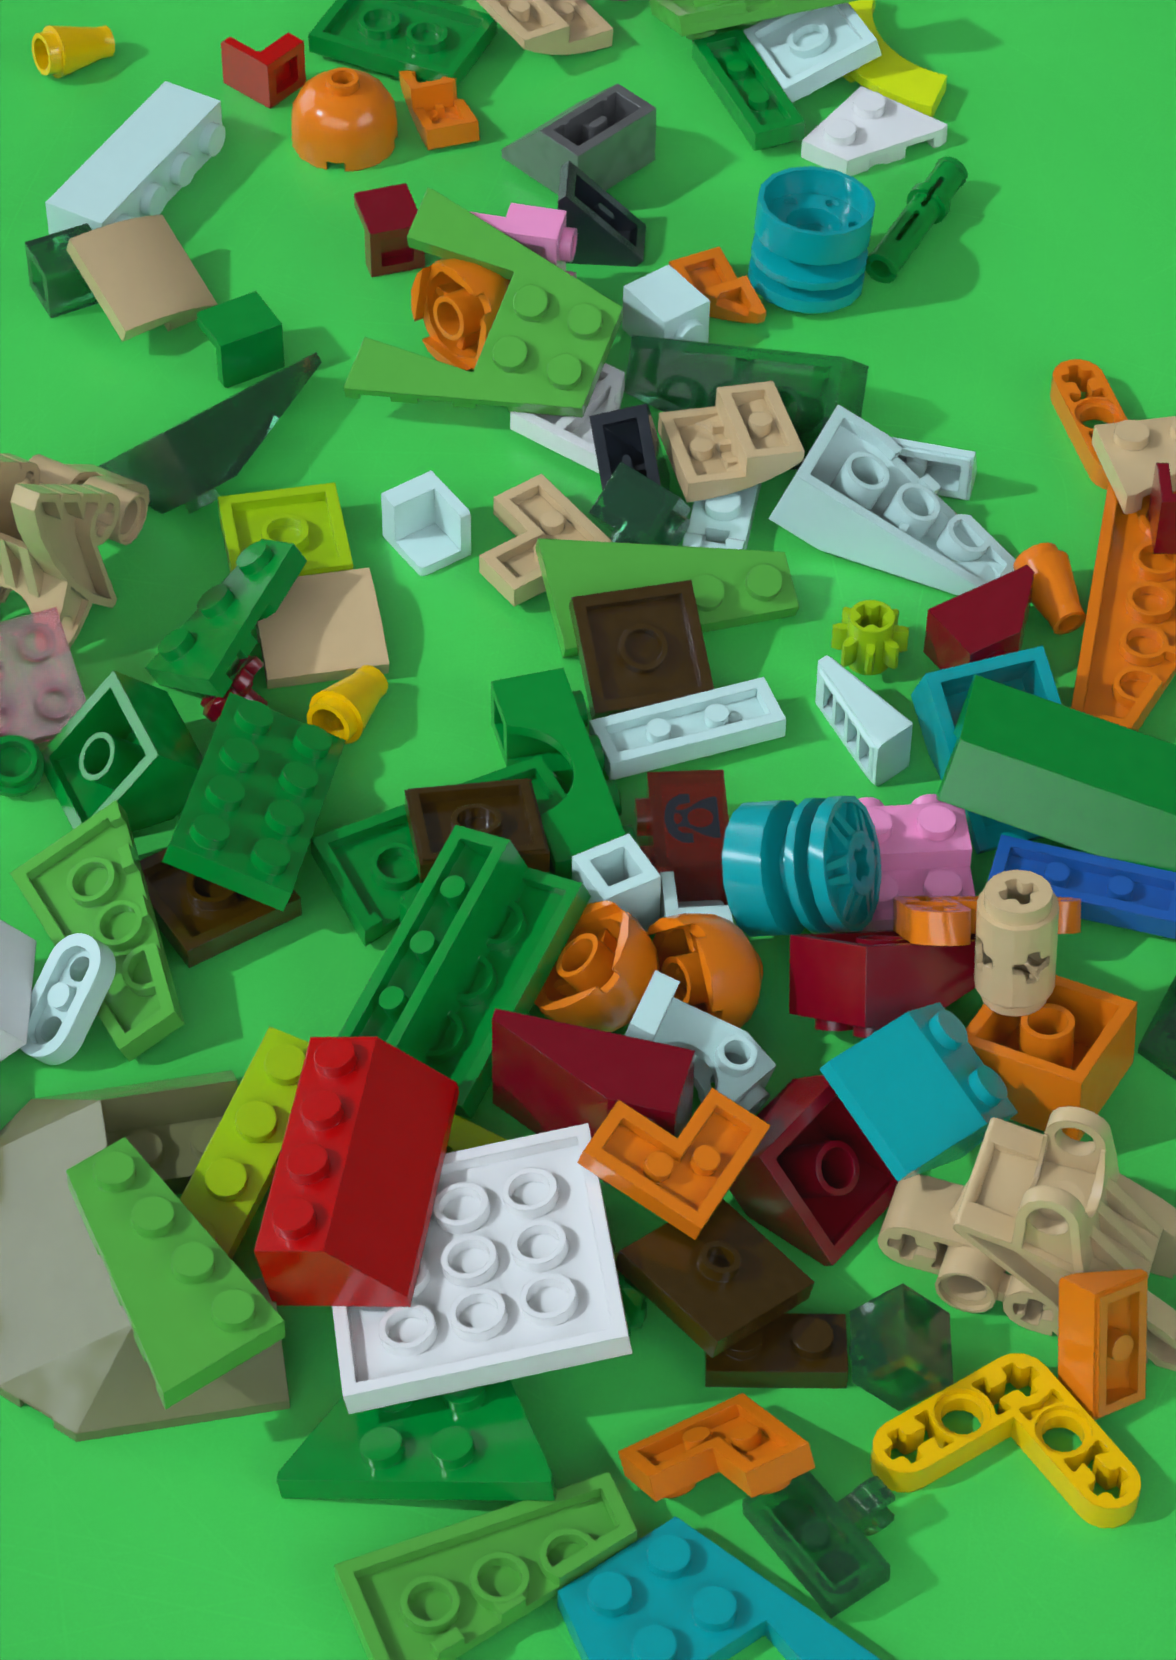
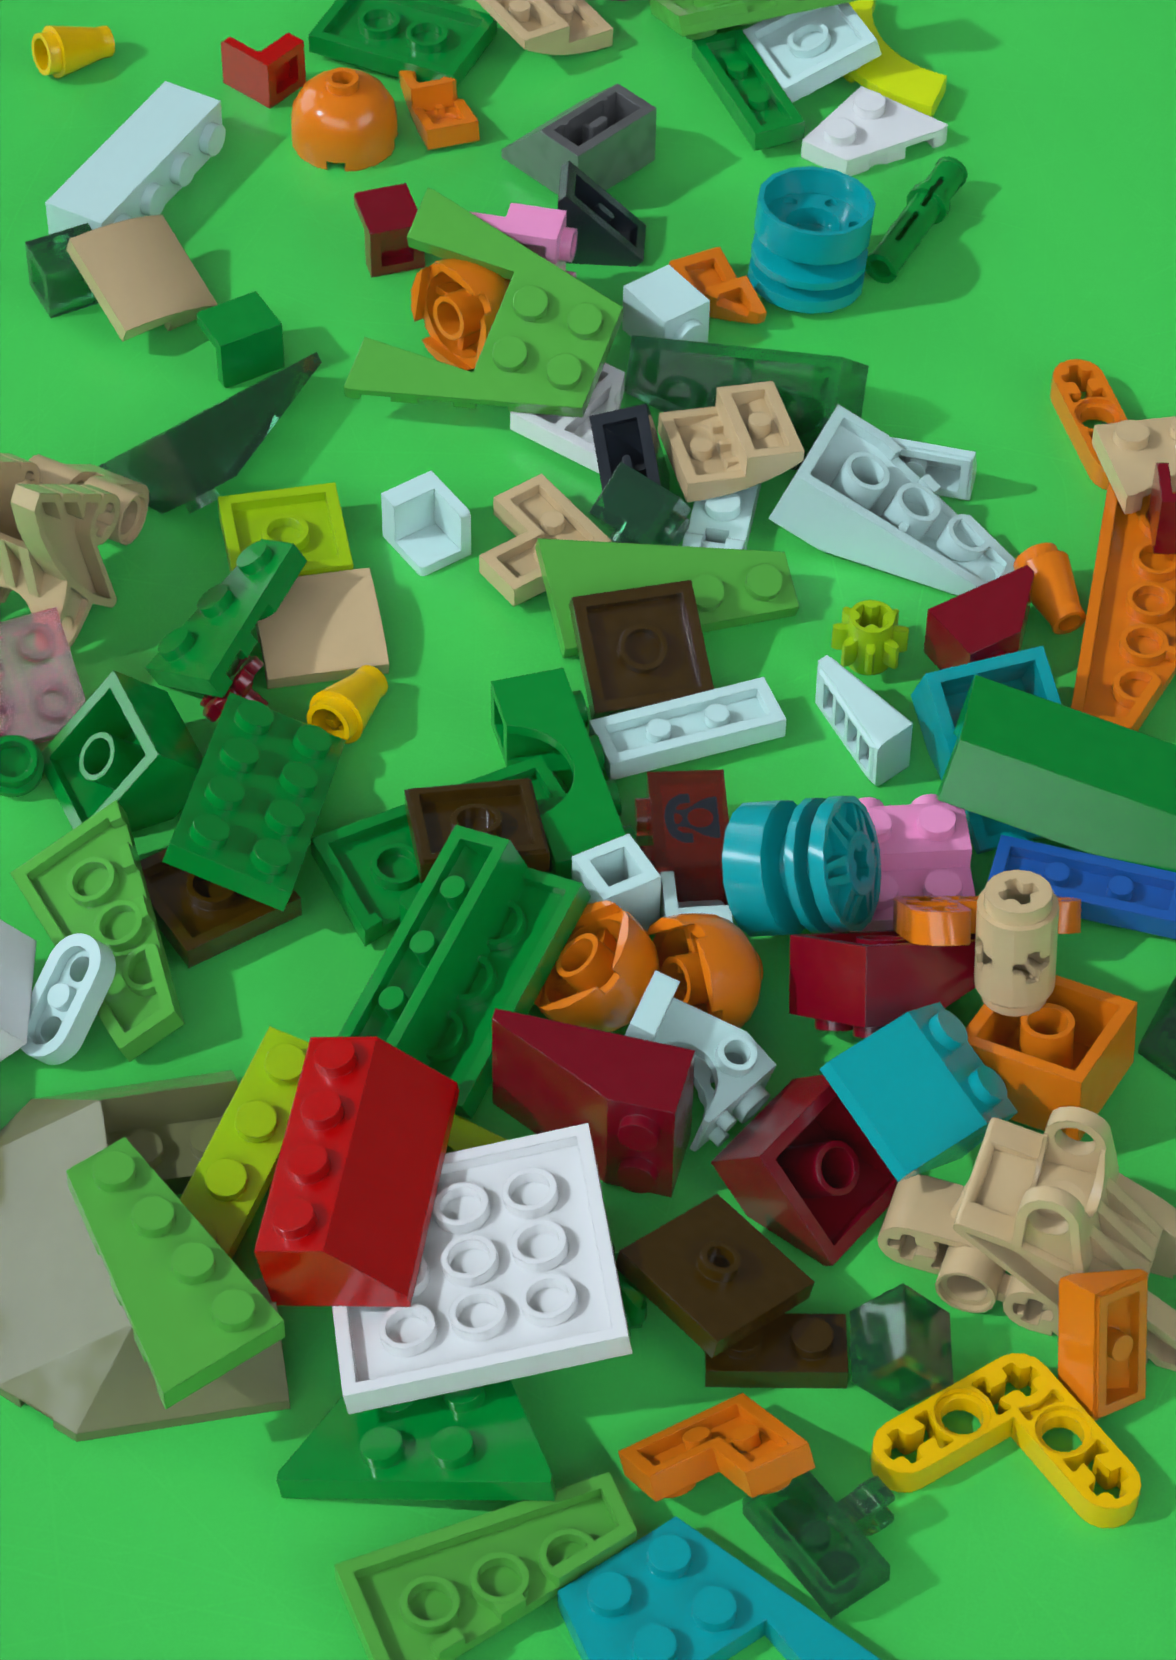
(671, 1175): orange plate -> none

